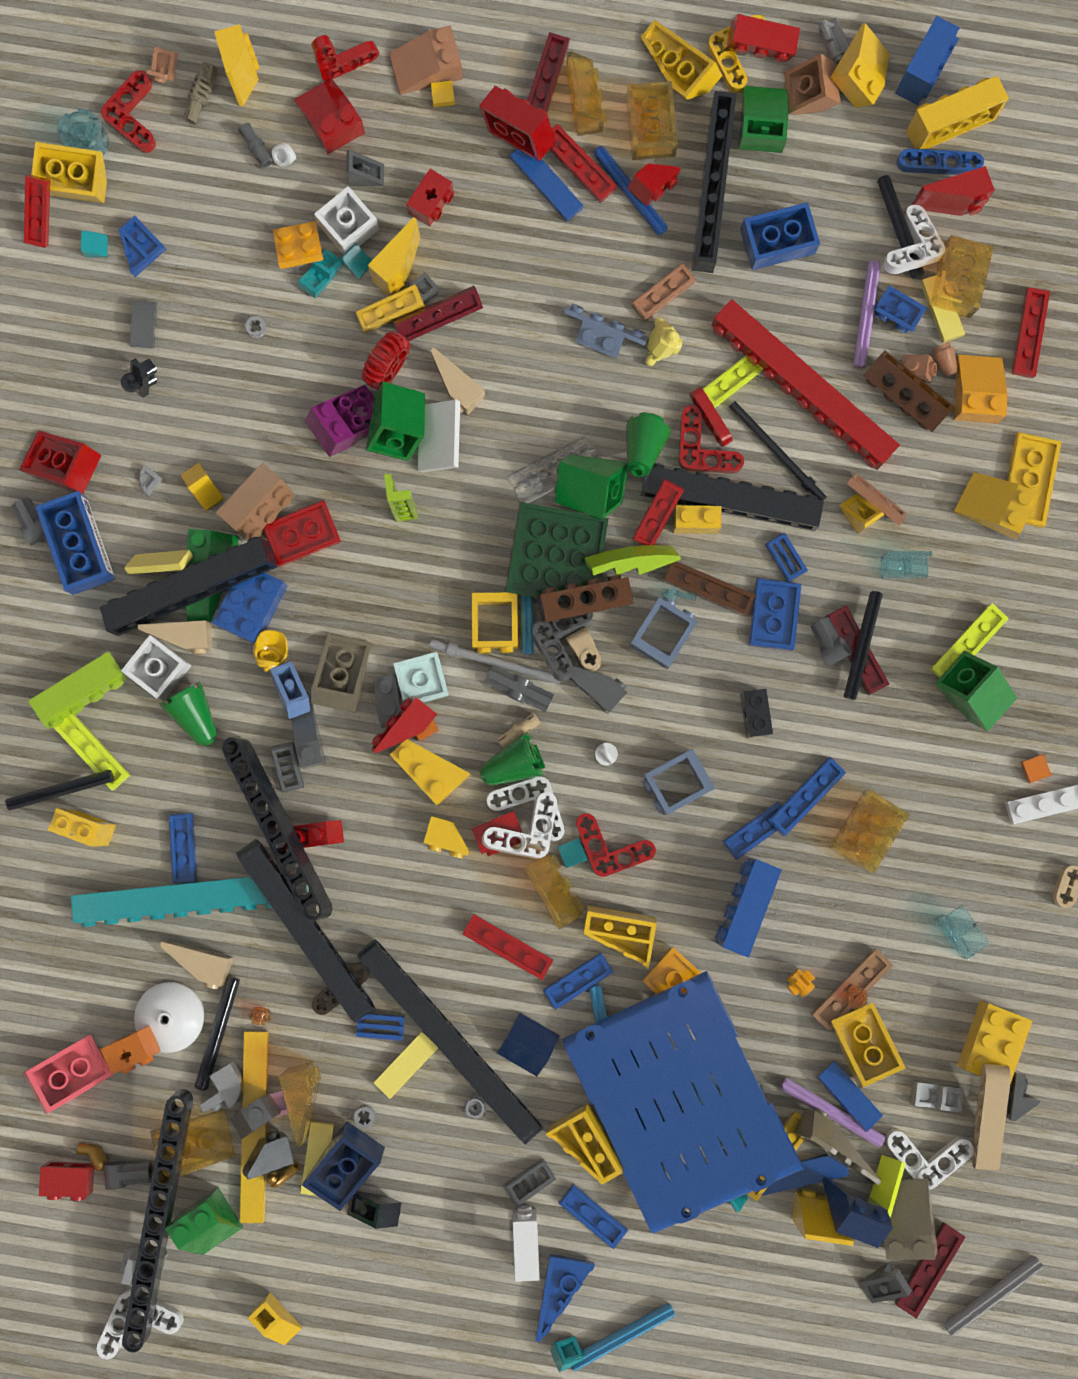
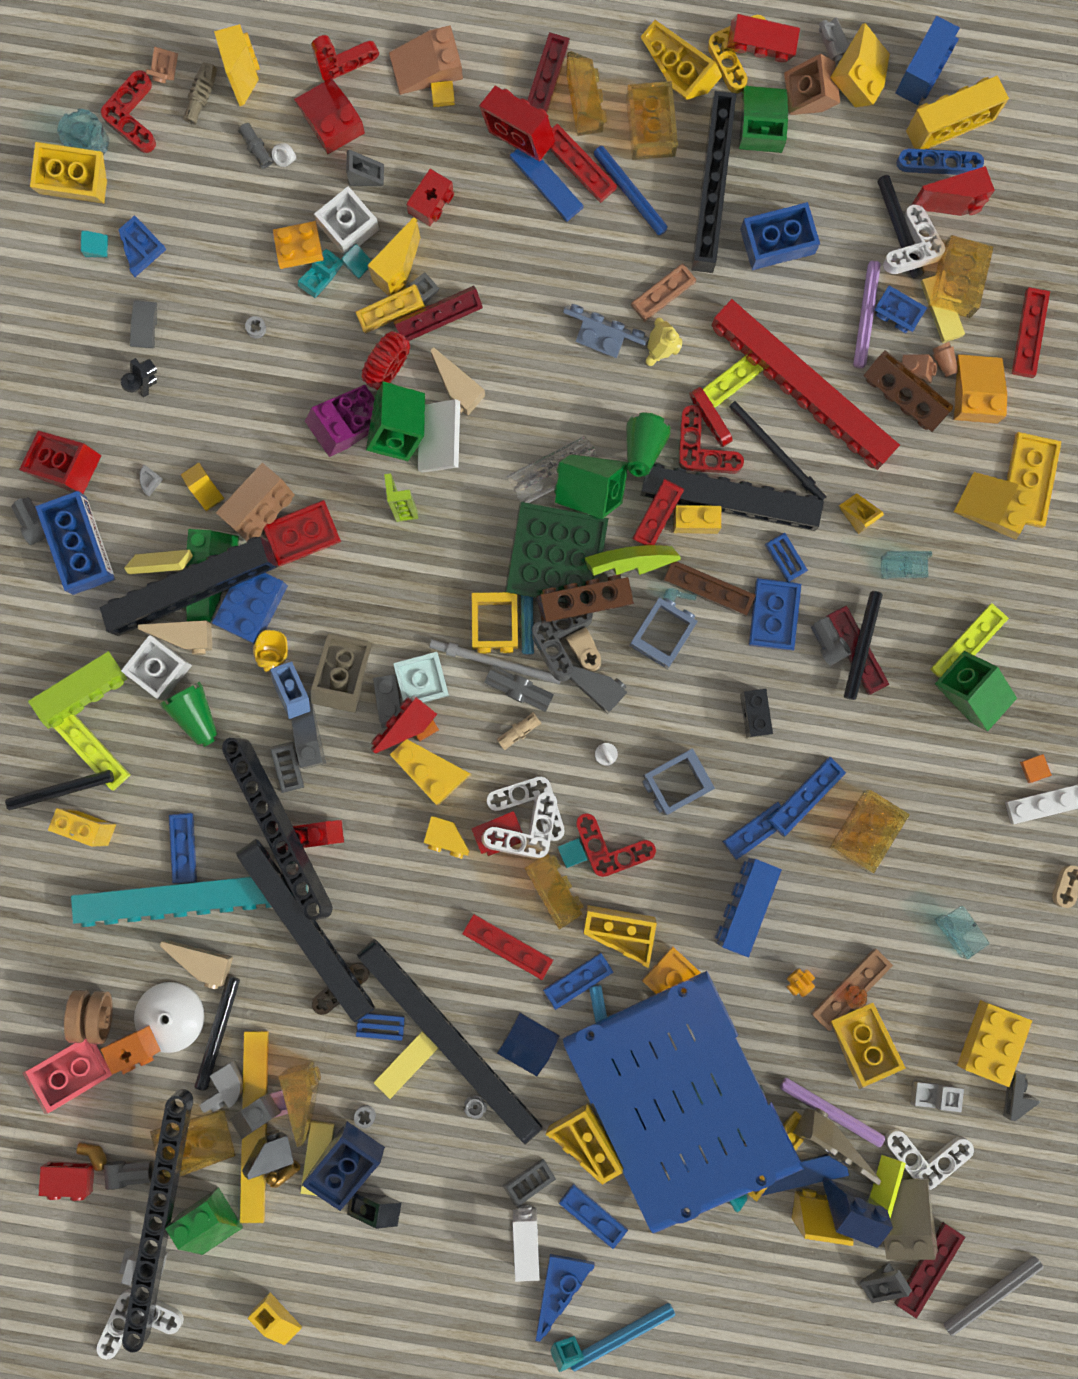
(36, 210): red plate -> none
(88, 1017): none -> medium nougat wheel
(260, 1015): clear orange plate -> none
(514, 763): green cone -> none
(652, 182): red slope -> none
(849, 1096): blue tile -> none
(876, 498): nougat tile -> none
(991, 1116): tan beam -> none

